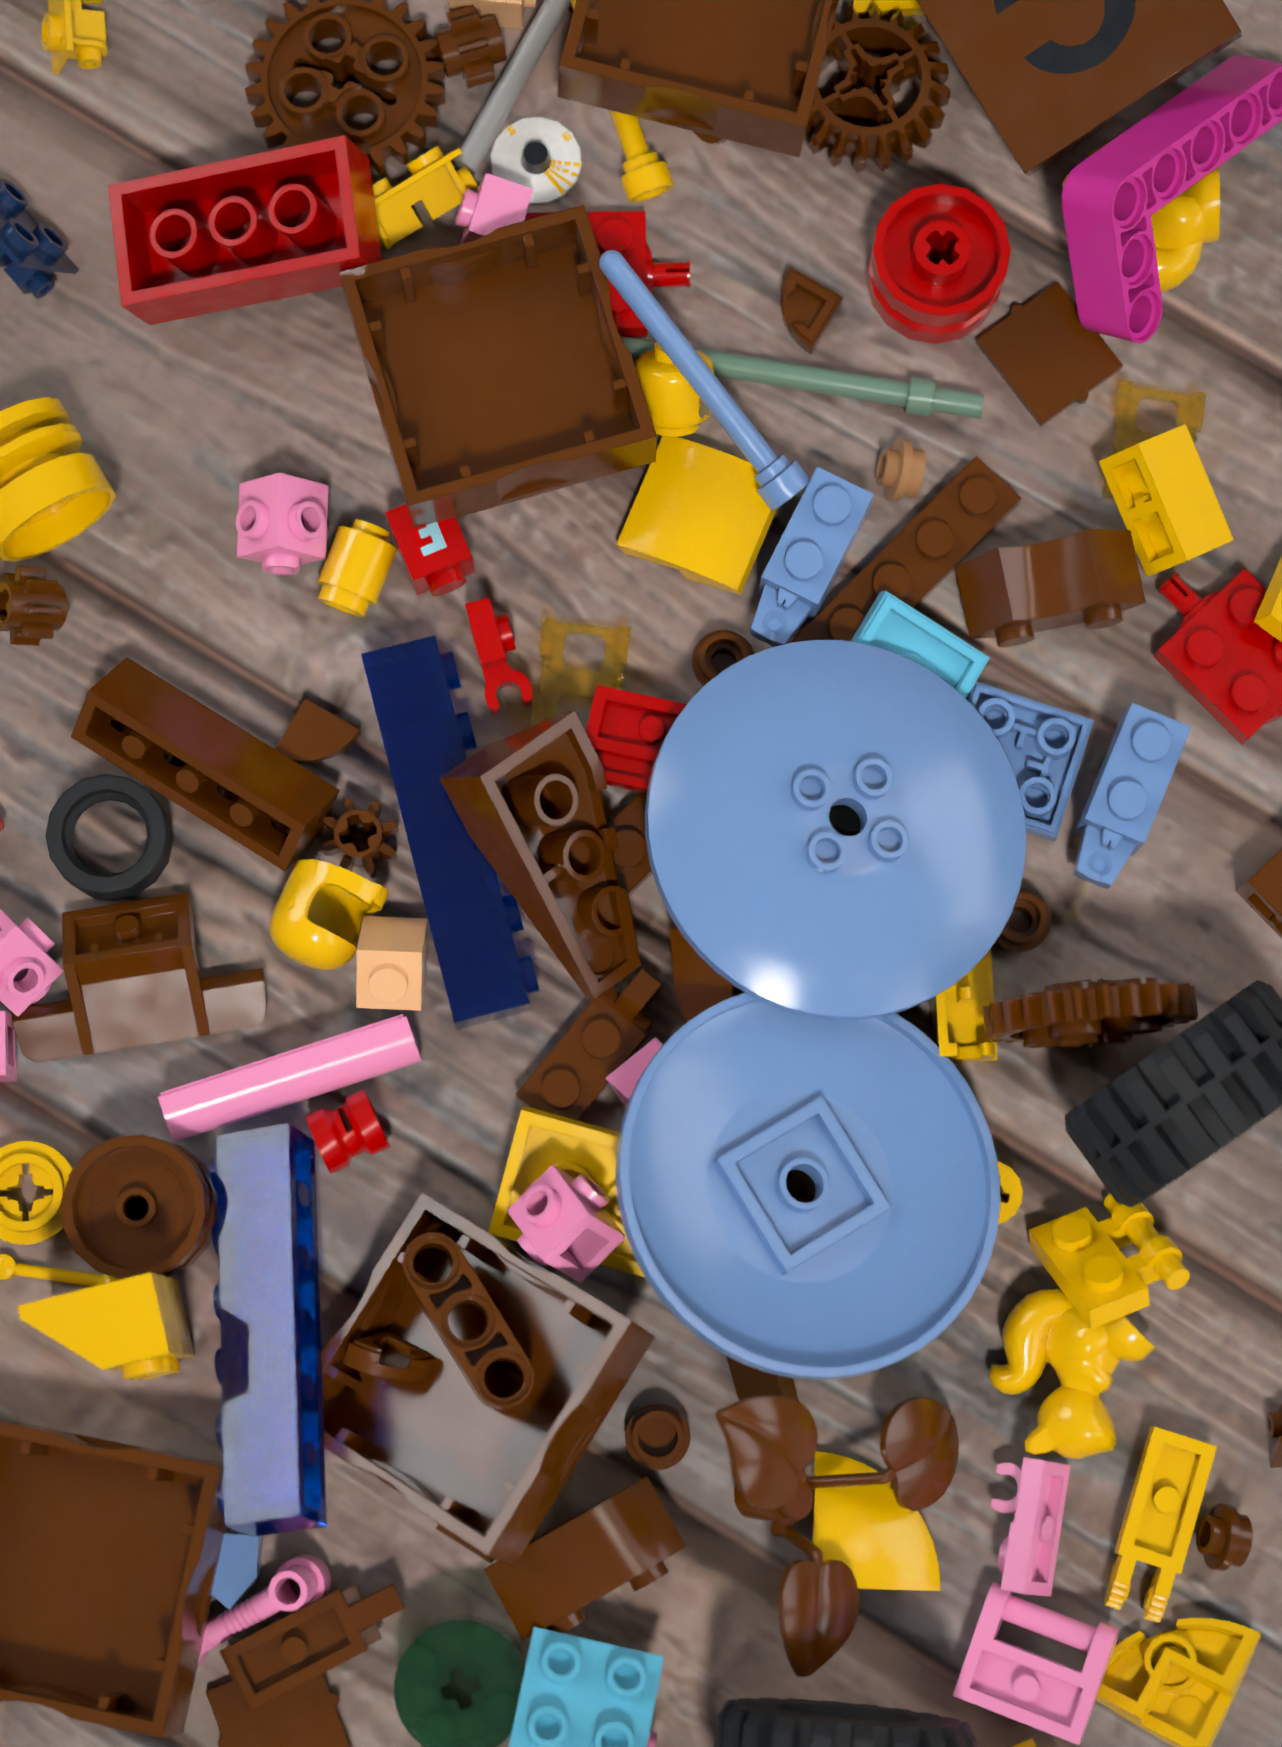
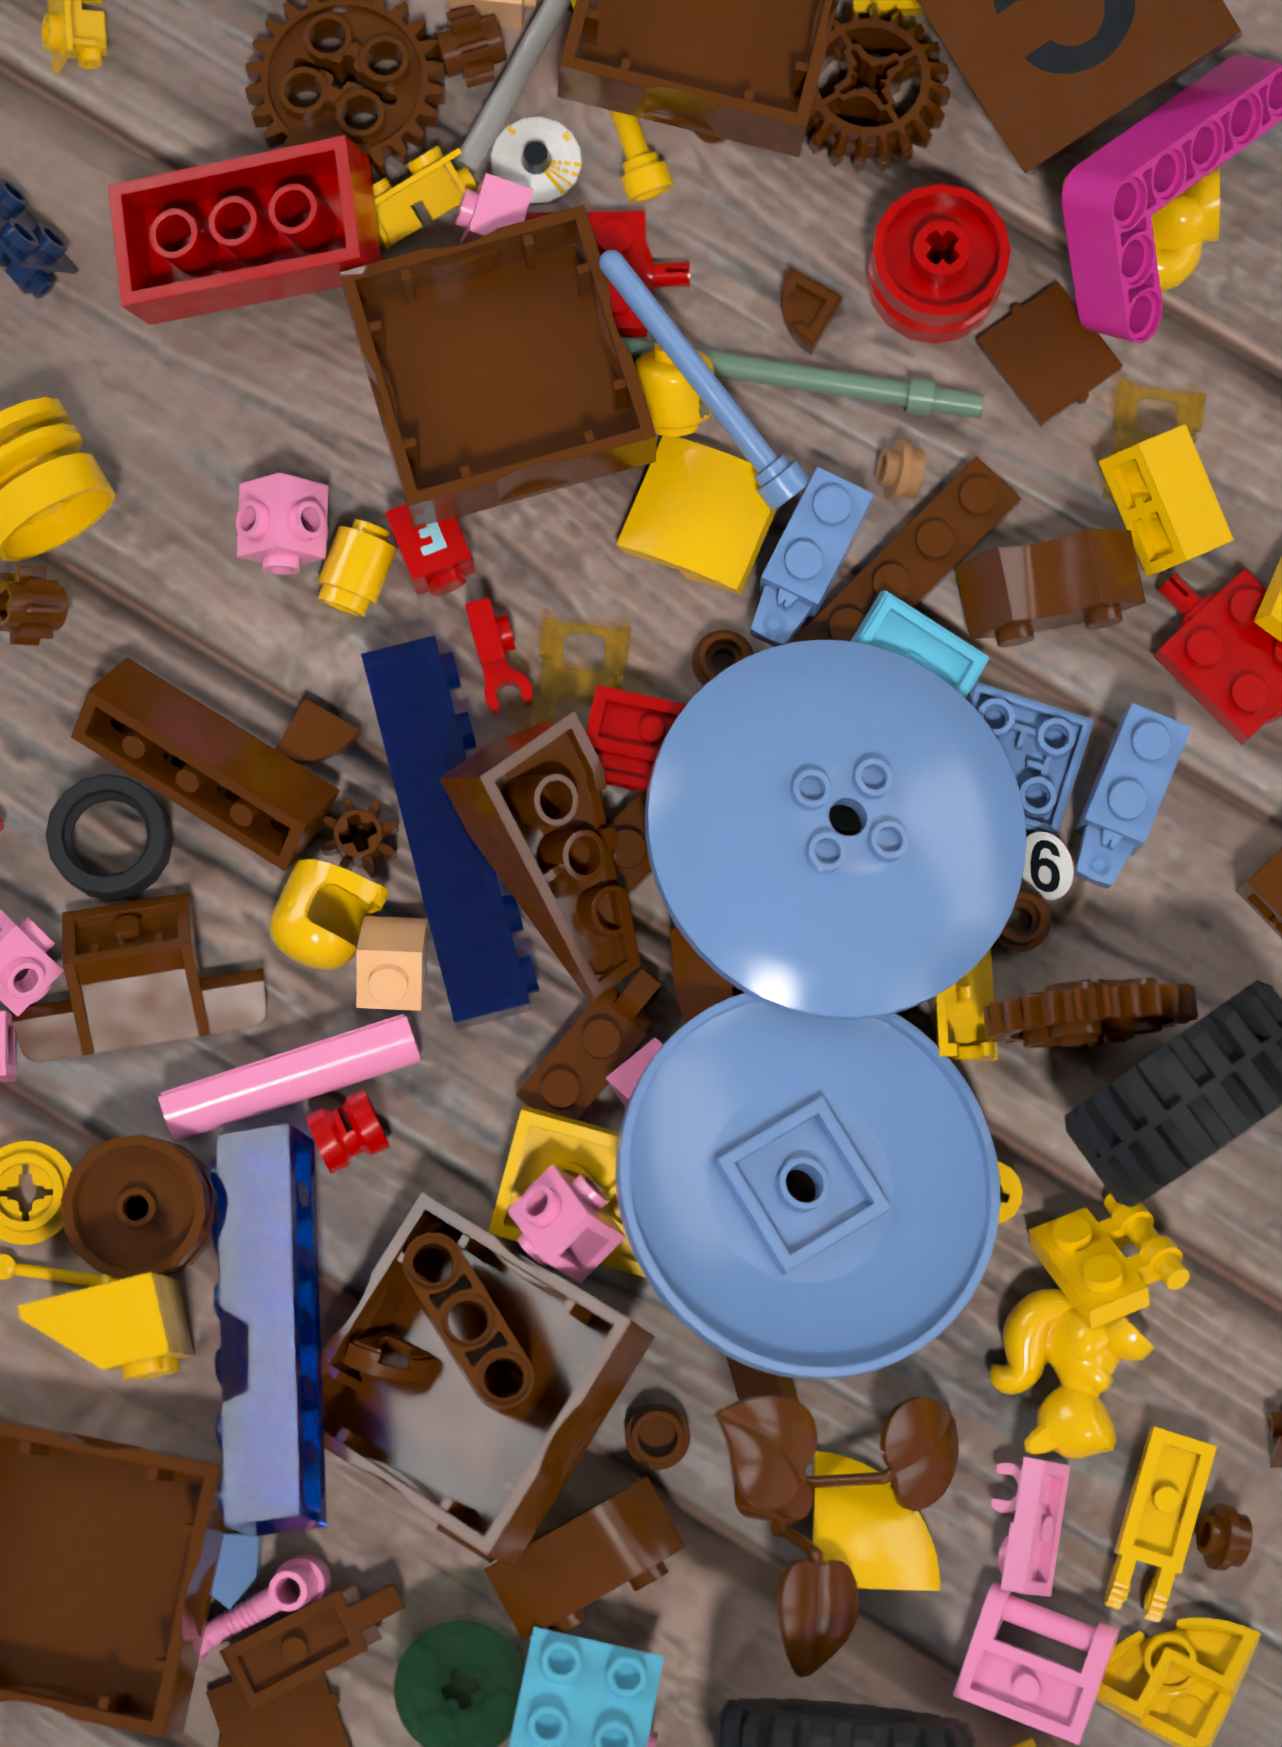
(1047, 866): none -> white sticker

